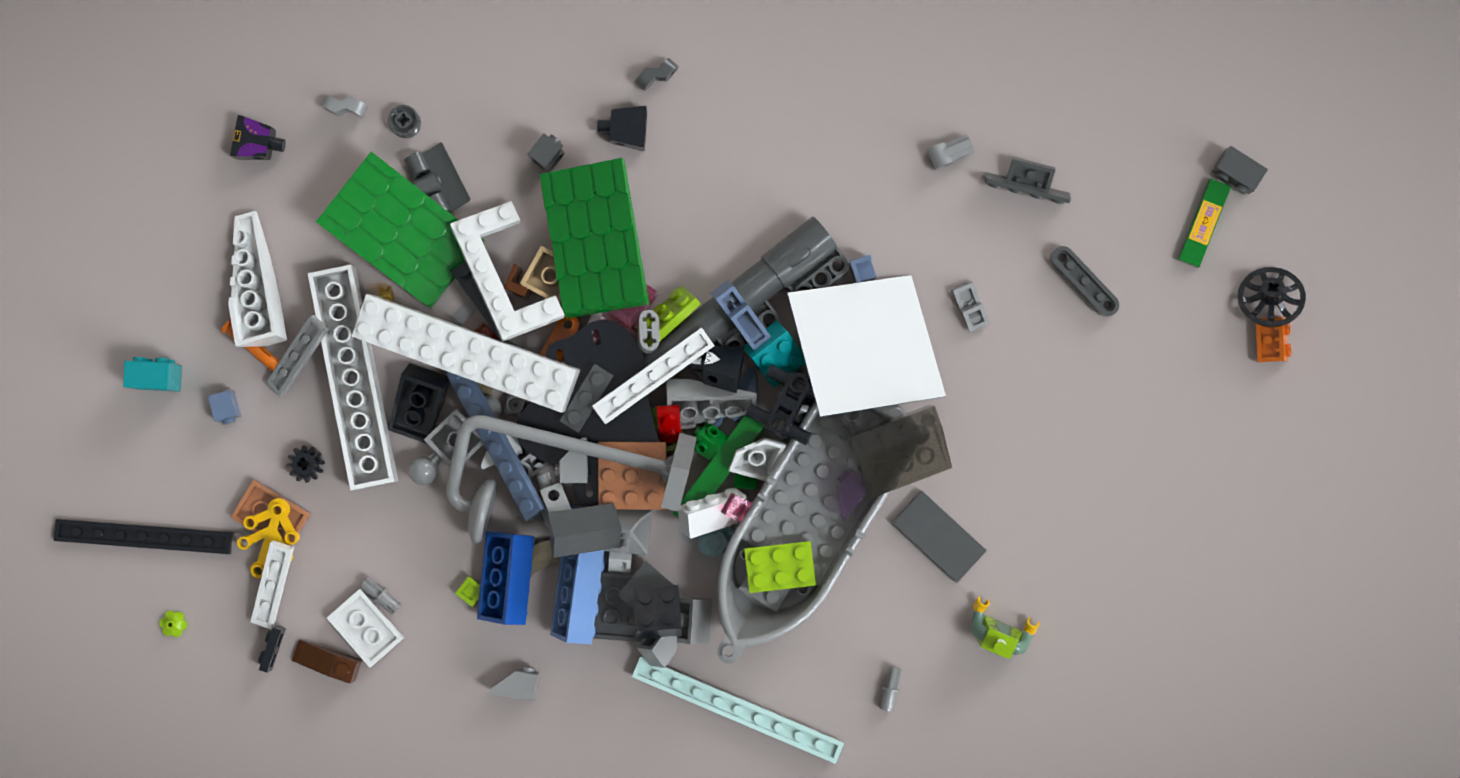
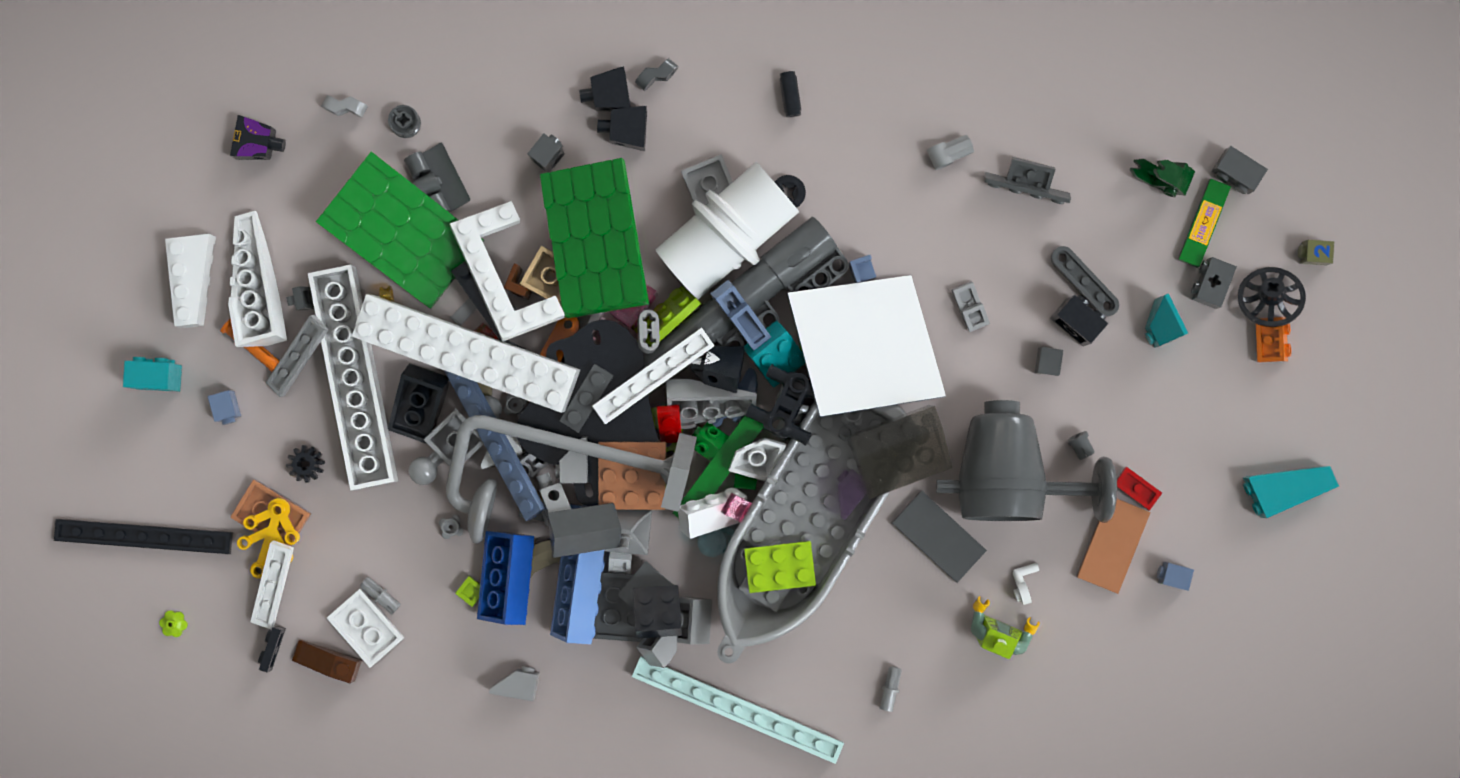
(189, 272): none -> white wedge
(301, 298): none -> dark grey tile
(447, 532): none -> light grey plate
(608, 90): none -> black torso
(707, 176): none -> light grey plate
(726, 230): none -> white piece
(789, 182): none -> black gear
(790, 94): none -> black piece
(1005, 471): none -> dark grey piece
(1022, 593): none -> white plate
(1048, 361): none -> dark grey panel
(1079, 320): none -> black brick
(1081, 445): none -> dark grey bush
(1113, 547): none -> nougat tile
(1138, 488): none -> red plate
(1164, 322): none -> teal slope
(1168, 176): none -> dark green piece
(1175, 576): none -> sand blue brick
(1222, 276): none -> dark grey brick
(1286, 489): none -> teal slope
(1316, 252): none -> olive brick

